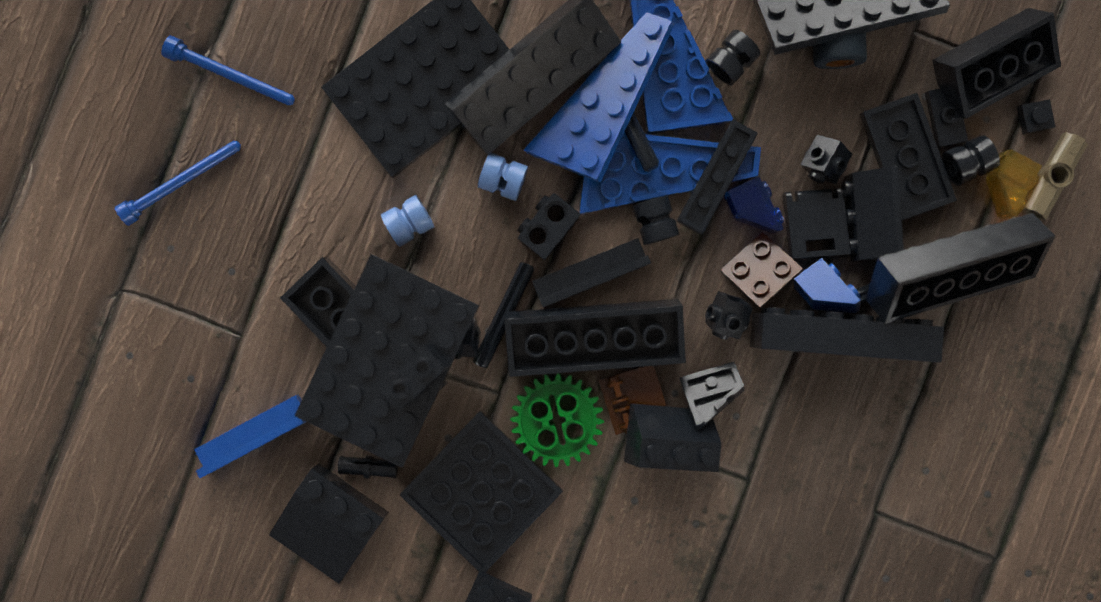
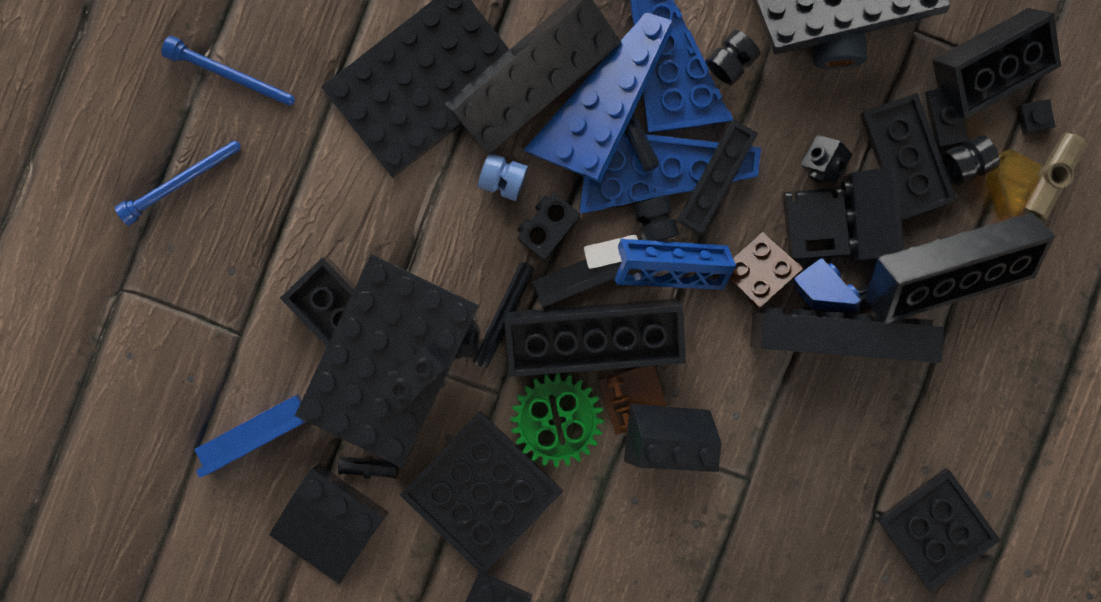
(408, 220): medium blue wheel -> none
(604, 253): none -> white sticker
(678, 260): none -> blue fence
(711, 391): wing -> none
(728, 316): black brick -> none
(752, 205): clear blue slope -> none
(938, 529): none -> black plate

